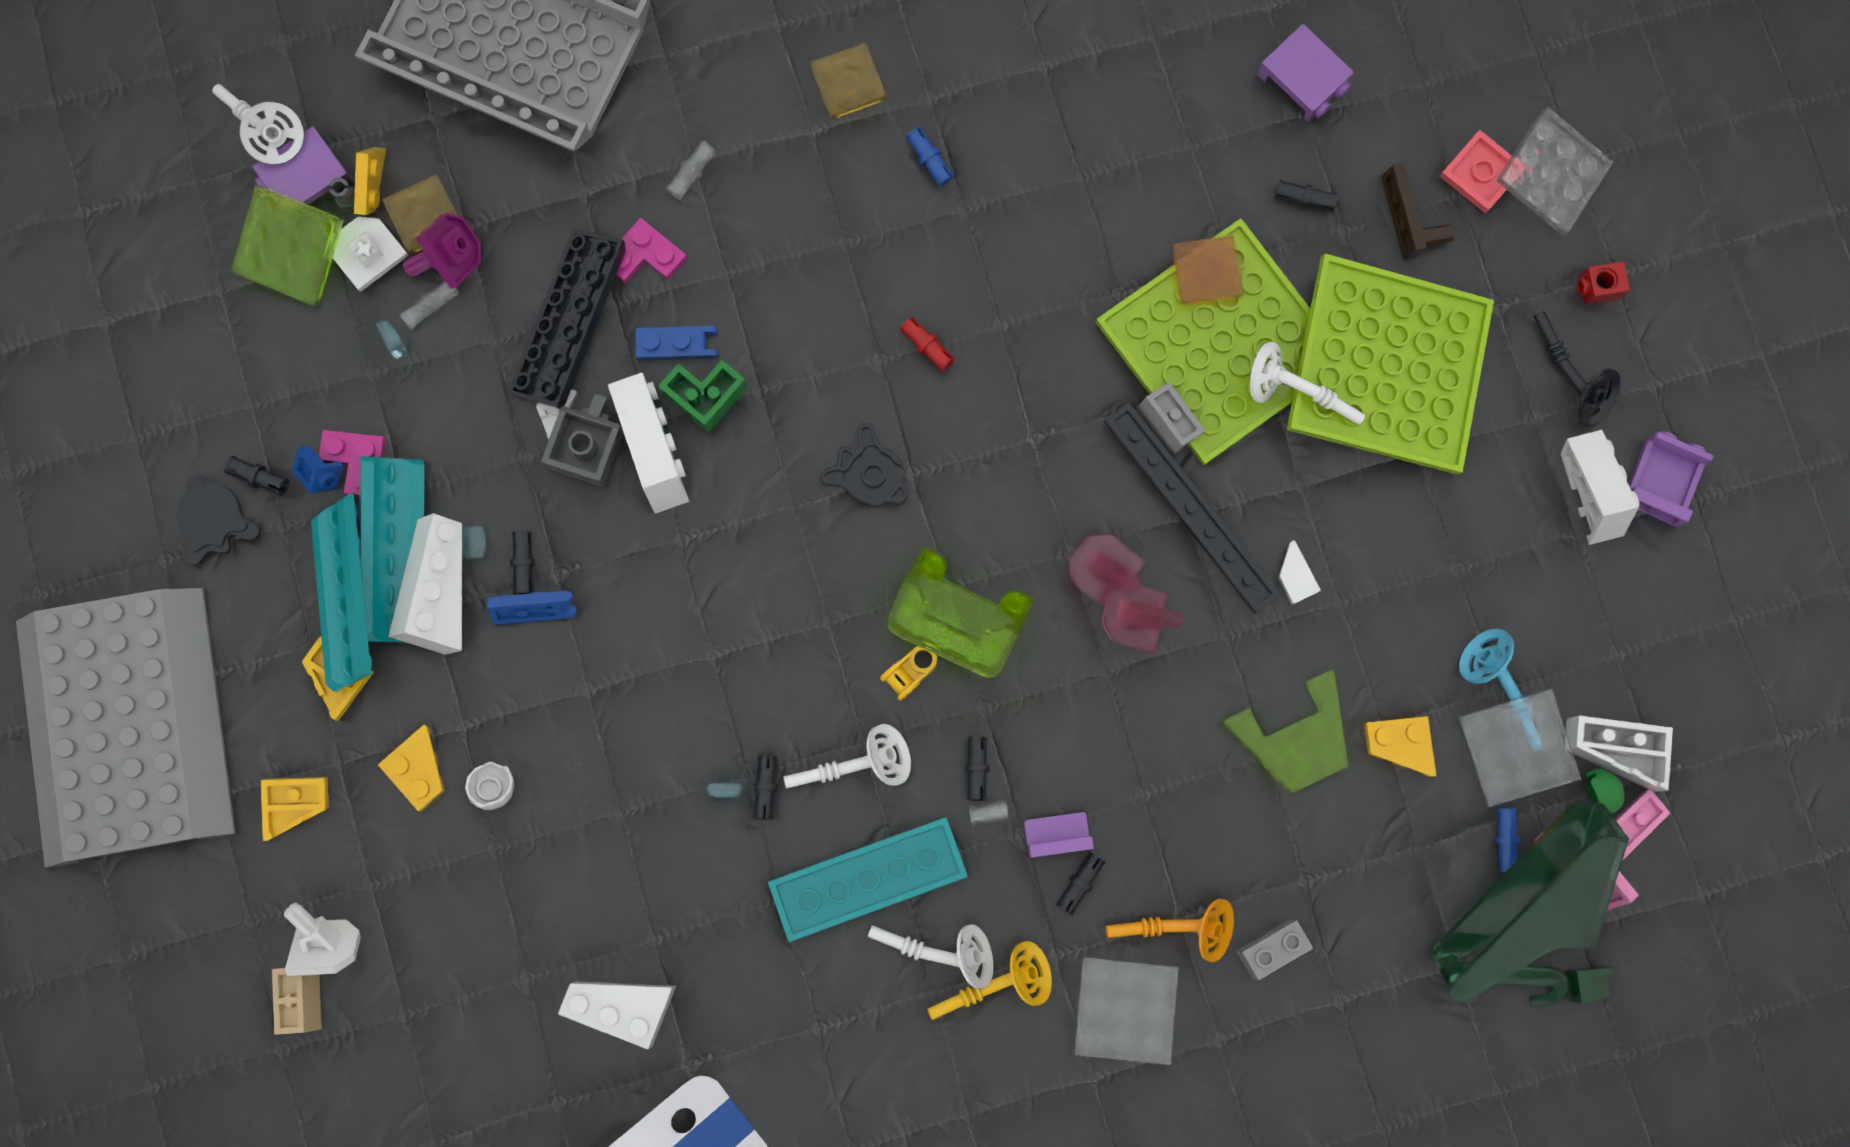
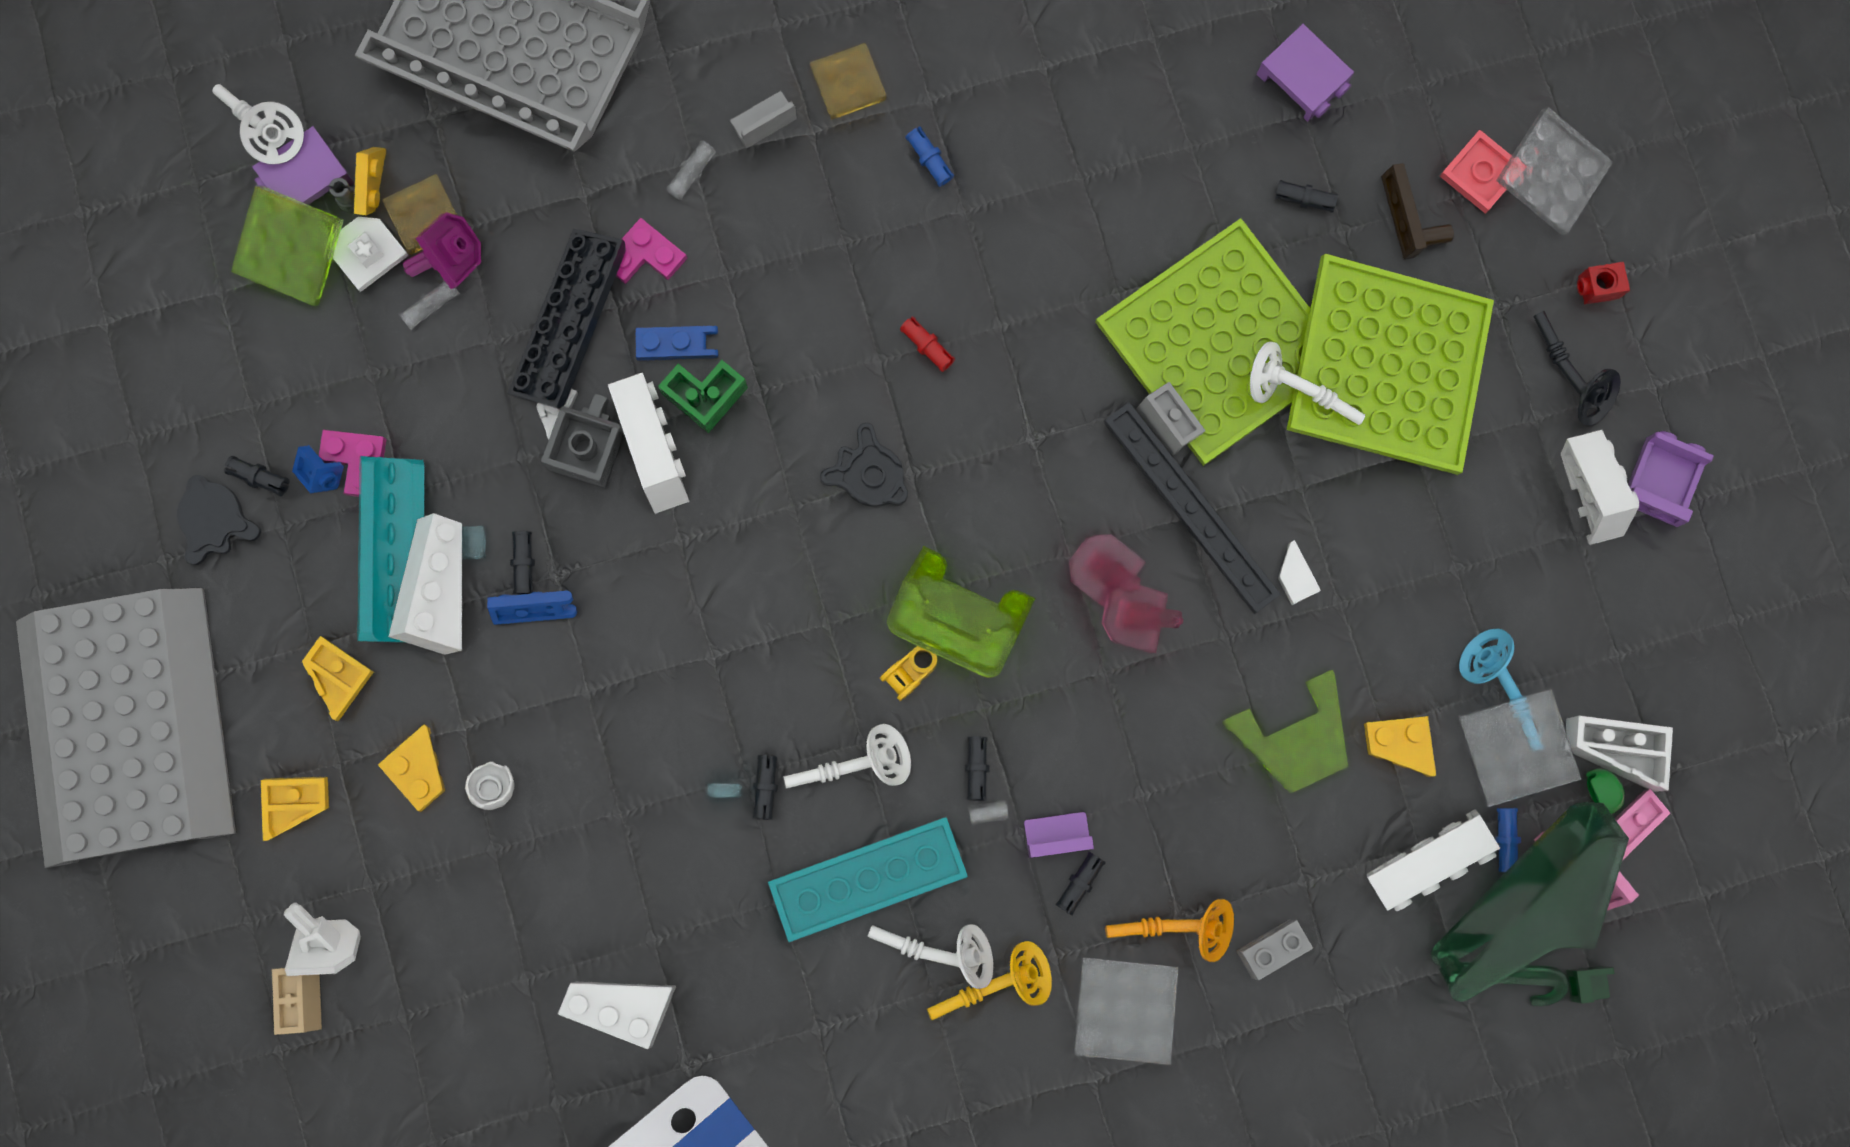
(341, 594): teal plate -> none
(391, 338): clear light blue tile -> none
(764, 119): none -> light grey panel
(1207, 270): clear orange tile -> none
(1433, 862): none -> white wedge

